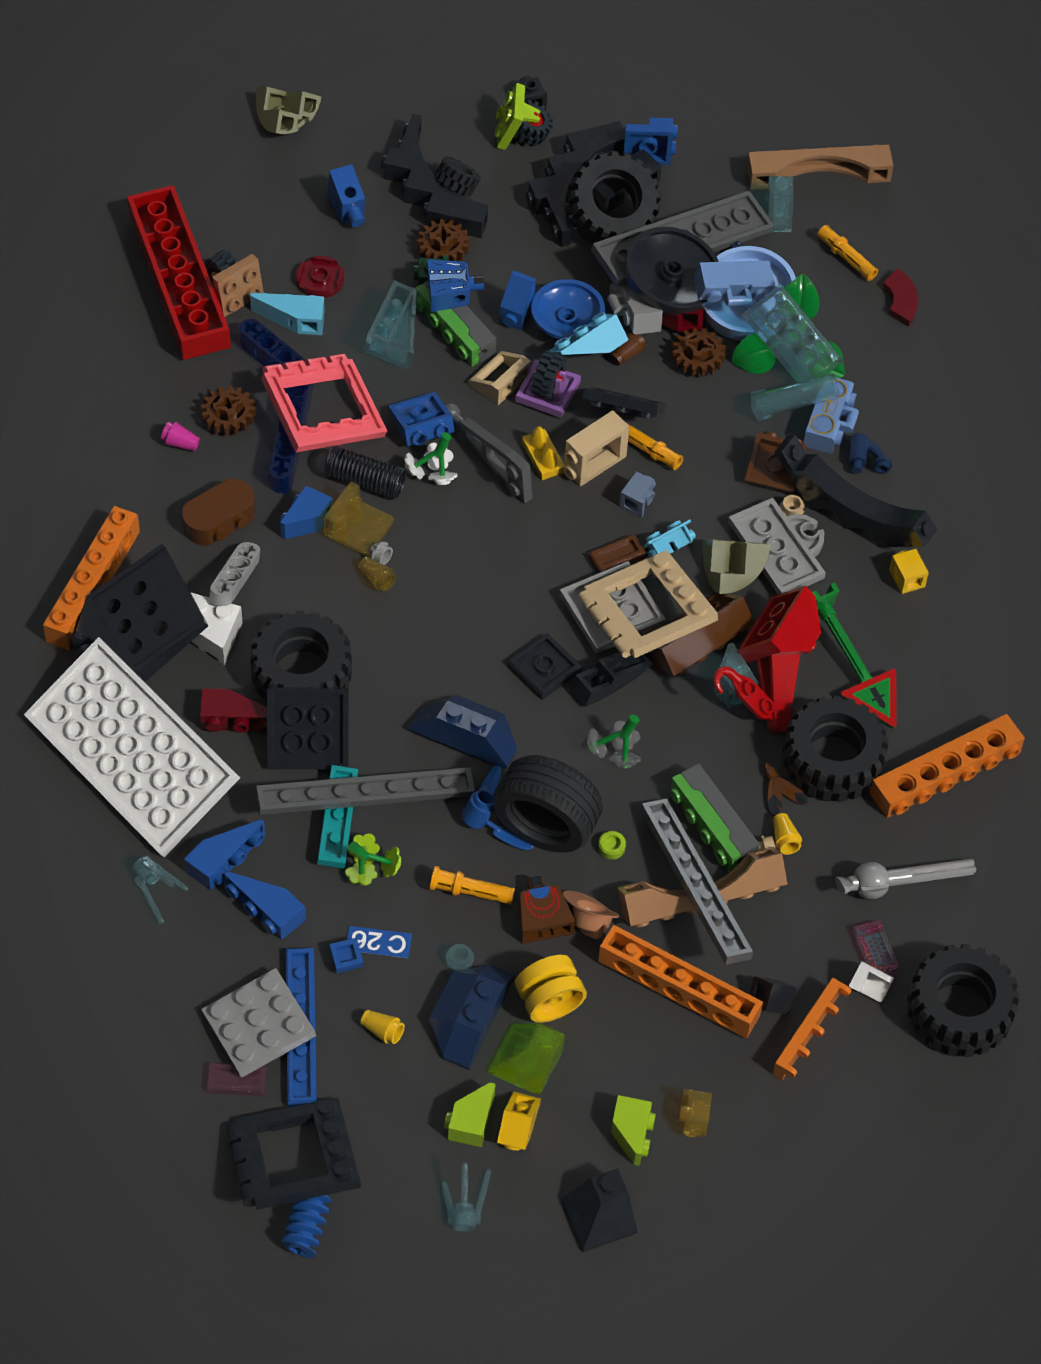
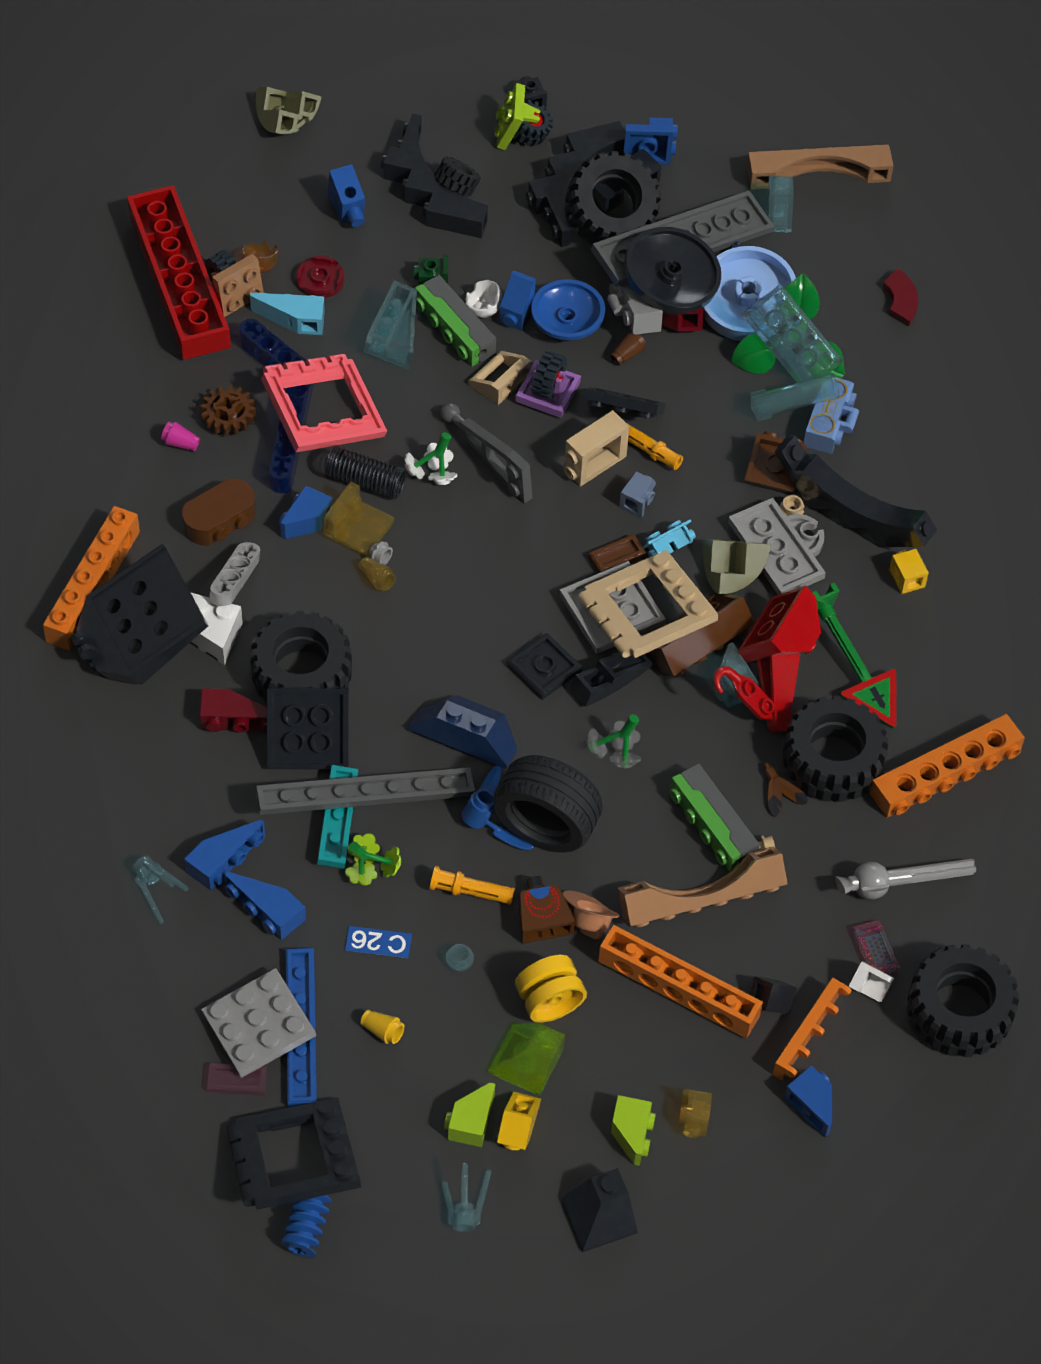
(131, 747): white plate -> none
(266, 255): none -> clear orange hair
(346, 955): blue plate -> none
(421, 418): blue plate -> none
(450, 284): blue torso -> none
(454, 238): reddish brown gear -> none
(468, 1011): dark blue wedge -> none
(484, 299): none -> white hair
(543, 453): yellow tile -> none
(599, 336): medium azure slope -> none
(612, 845): lime tile -> none
(696, 882): dark grey plate -> none
(698, 352): reddish brown gear -> none
(733, 281): medium blue piece -> none
(786, 834): yellow cone -> none
(812, 1098): none -> blue slope
(840, 246): light orange pin -> none
(858, 454): dark blue plant -> none

